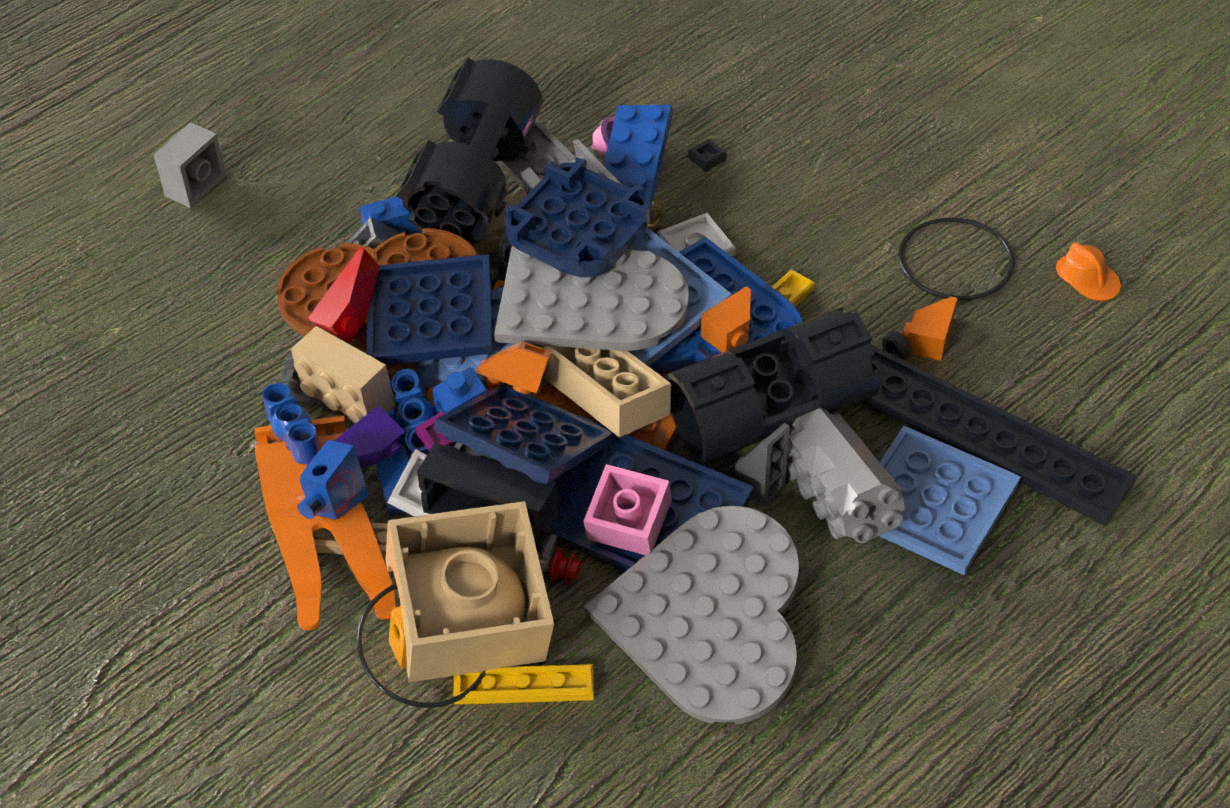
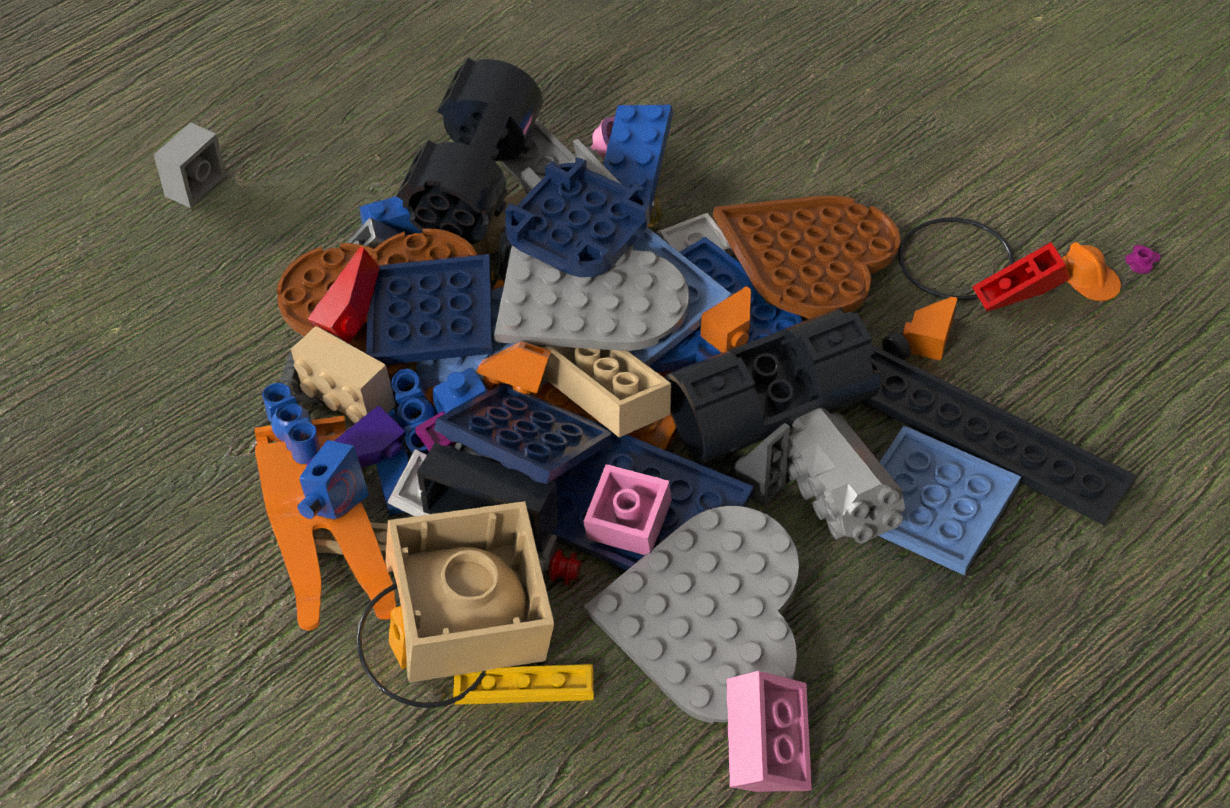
(707, 155): black tile -> none
(768, 733): none -> bright pink slope
(810, 250): none -> dark orange plate
(1023, 279): none -> red slope
(1142, 259): none -> magenta plate

